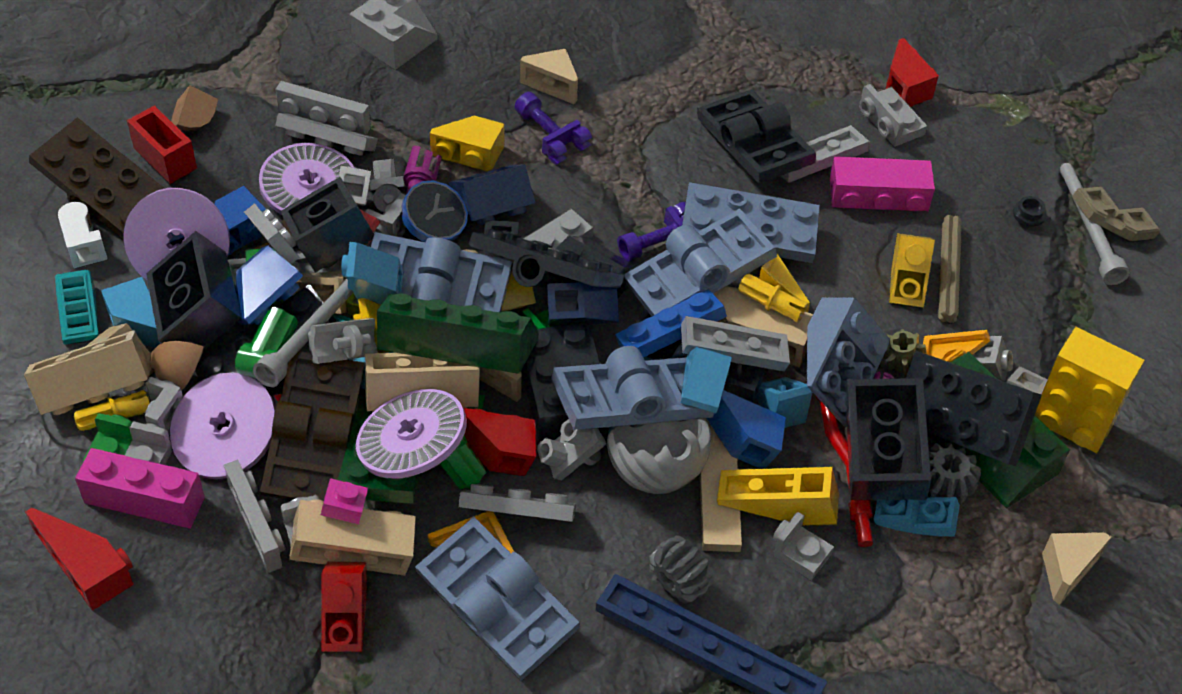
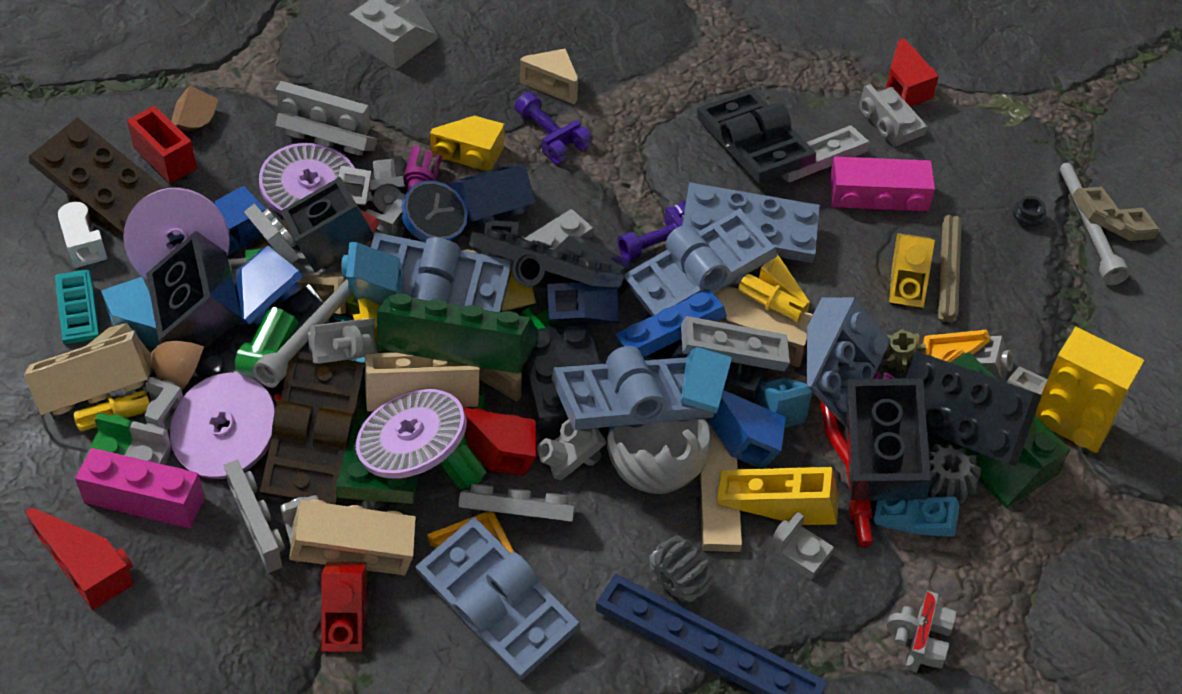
(344, 501): dark pink plate -> none
(930, 618): none -> light grey hips
(1070, 558): tan slope -> none

